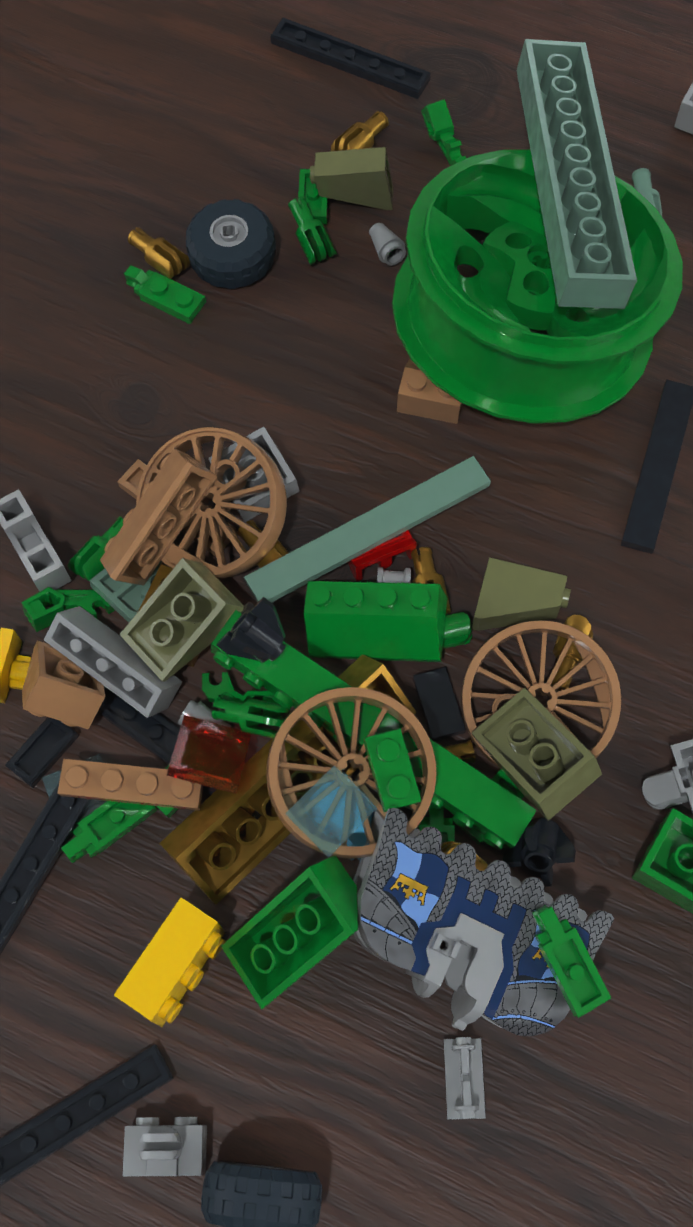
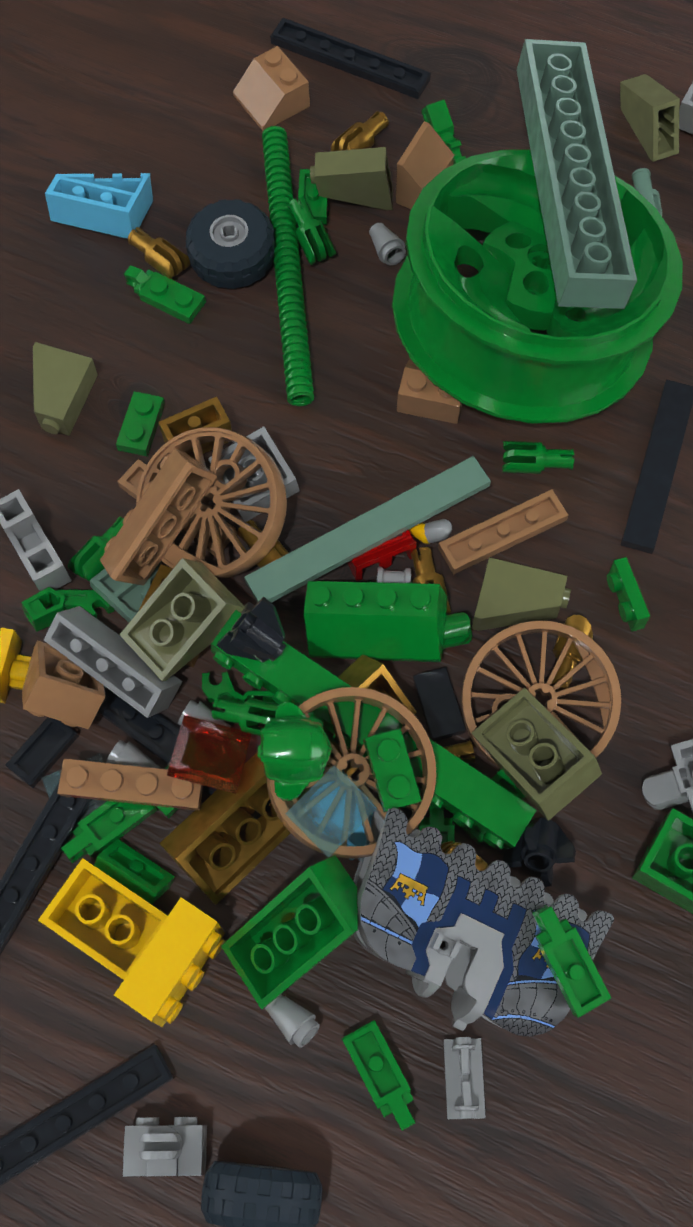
(60, 387): none -> olive slope
(100, 204): none -> medium azure wedge
(103, 918): none -> yellow brick
(129, 754): none -> light grey cone
(134, 871): none -> green plate
(140, 423): none -> green plate
(202, 415): none -> pearl gold brick
(272, 89): none -> medium nougat slope
(287, 269): none -> green piece
(293, 750): none -> green piece
(293, 1021): none -> light grey cone
(380, 1073): none -> green hinge
(420, 164): none -> medium nougat slope
(432, 531): none -> light grey arm
(502, 531): none -> medium nougat plate
(534, 457): none -> green arm
(631, 605): none -> green plate
(652, 115): none -> olive slope

